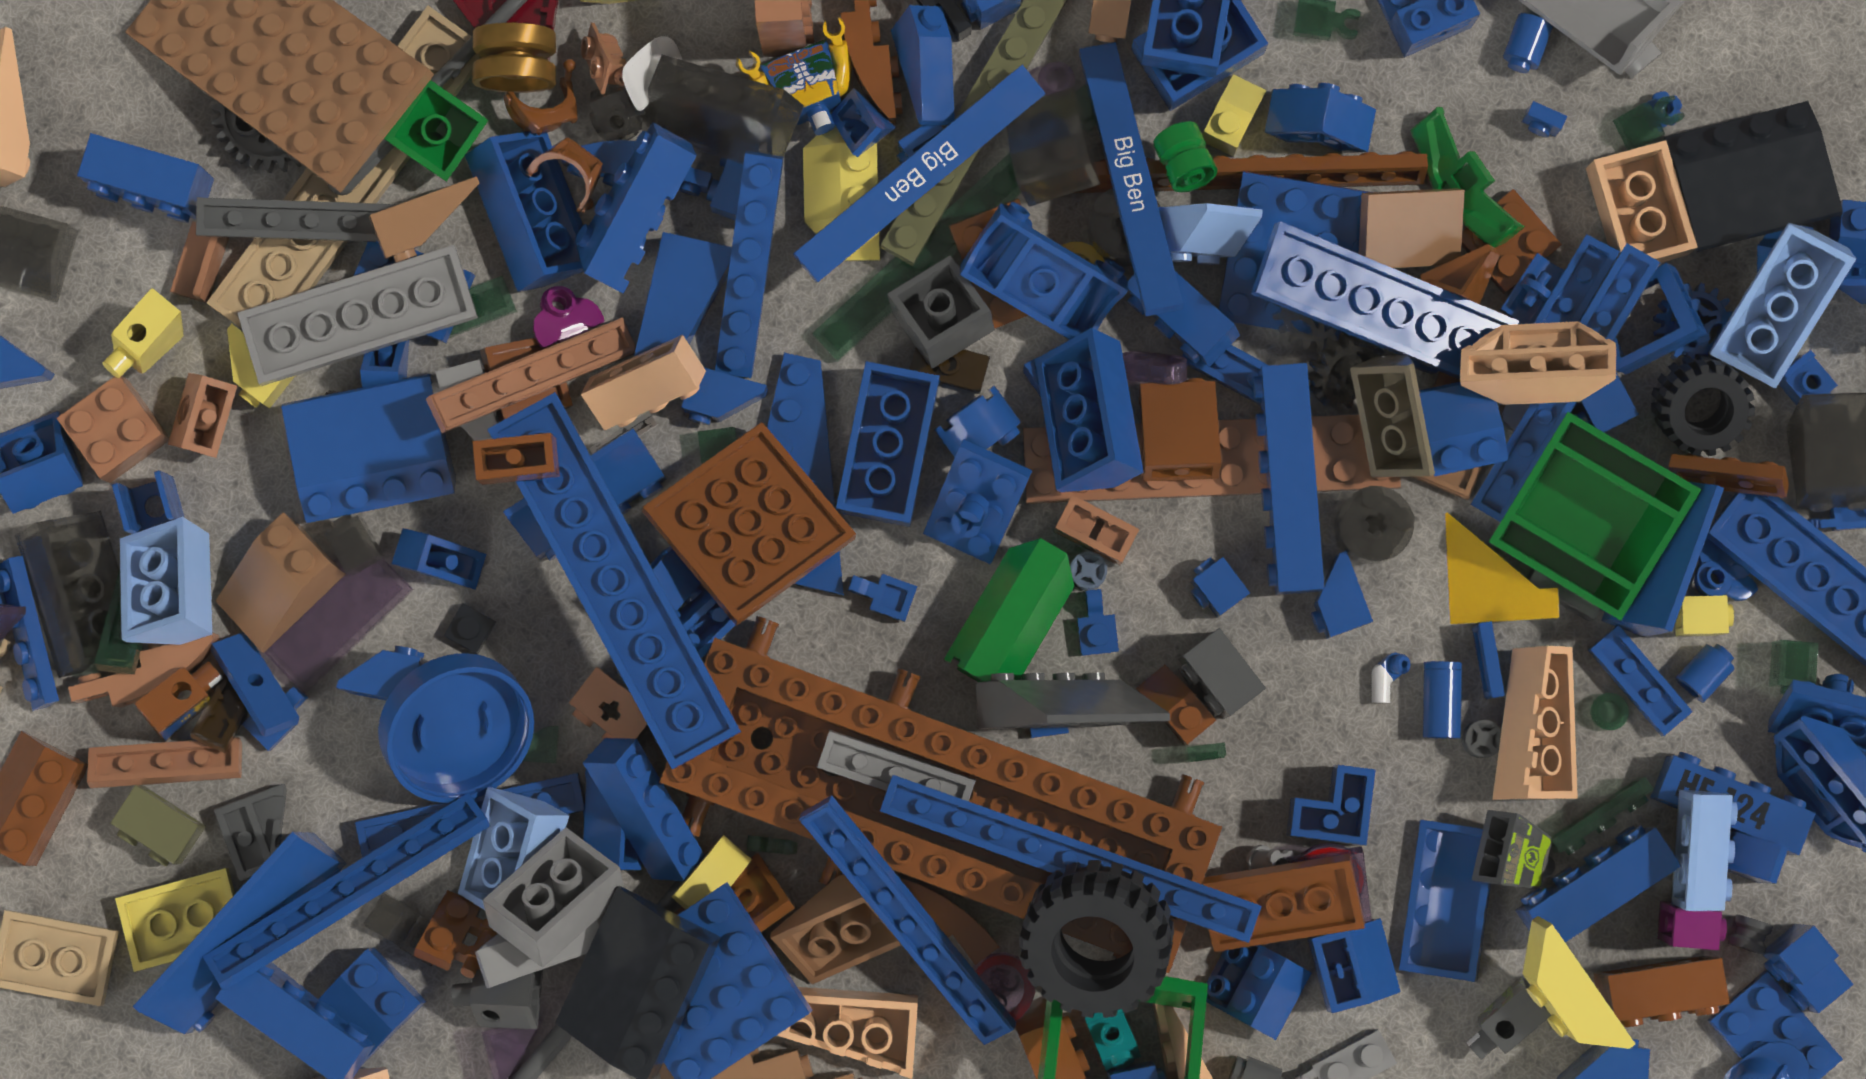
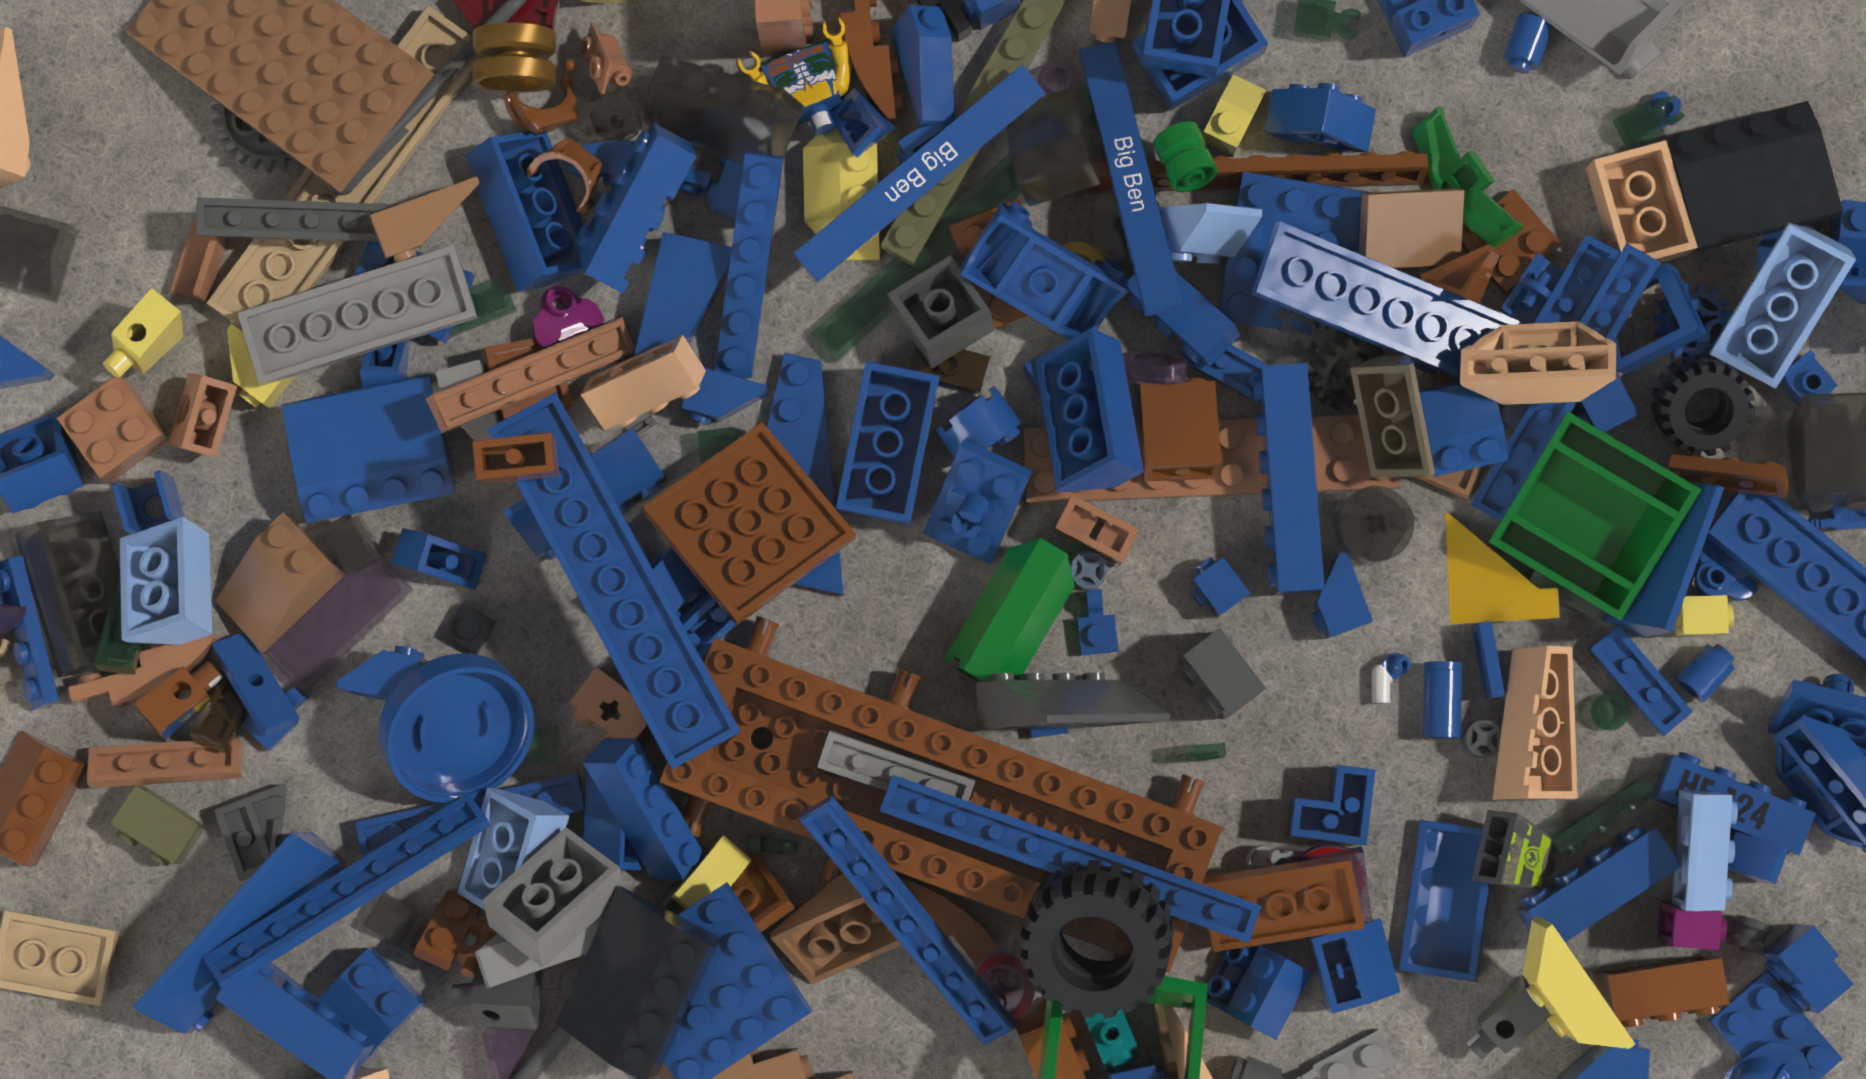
(143, 178): blue brick -> none
(170, 916): light yellow plate -> none
(437, 130): green slope -> none
(641, 68): white sticker -> none
(860, 1026): light nougat wedge -> none
(889, 596): blue plate -> none
(1186, 711): dark orange slope -> none
(1543, 120): blue plate -> none
(1792, 661): clear green brick -> none

